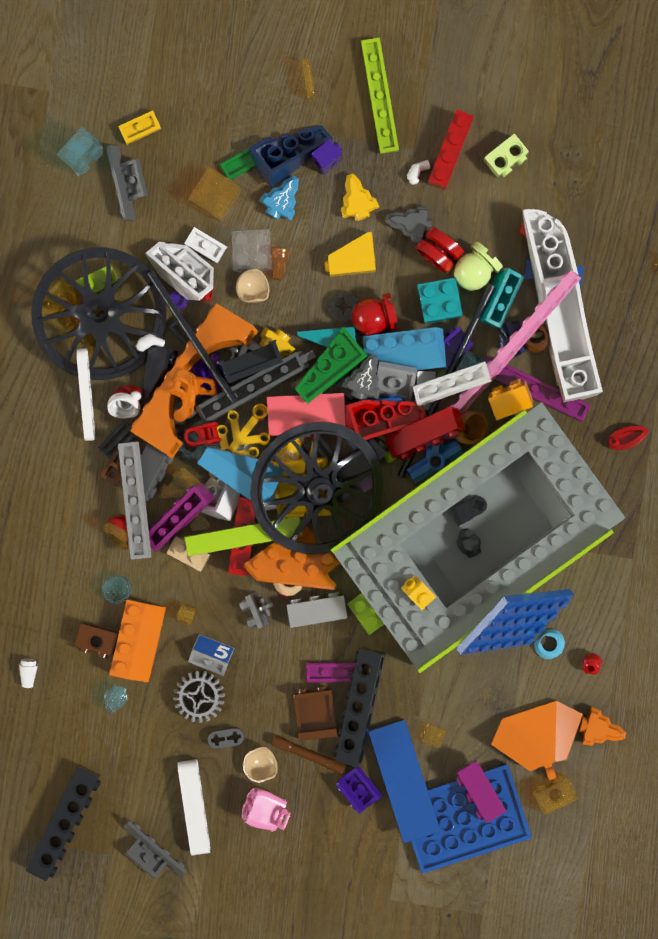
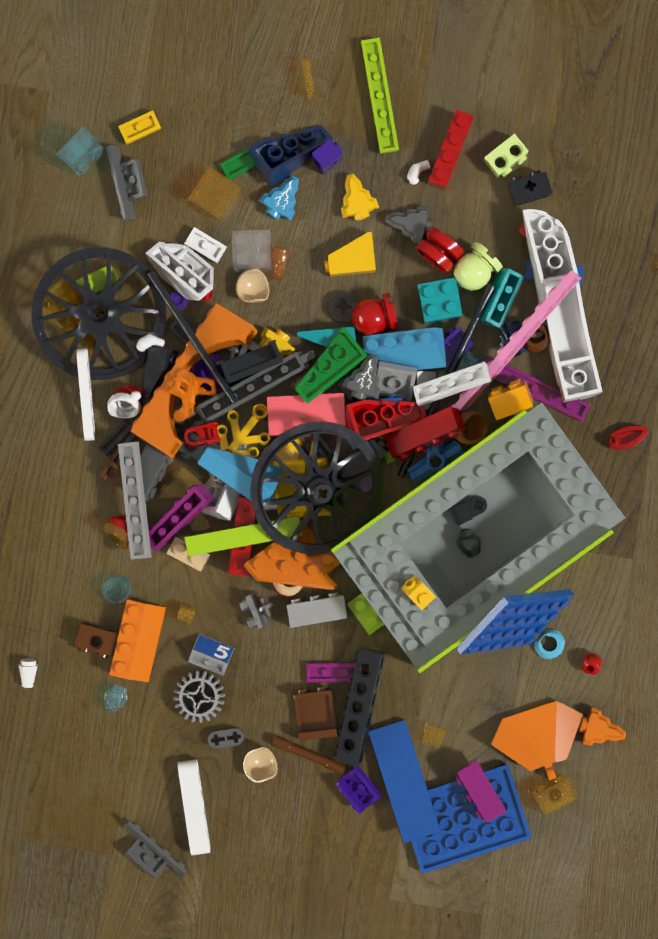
(37, 865): black brick -> none
(265, 810): bright pink piece -> none
(540, 190): none -> black brick

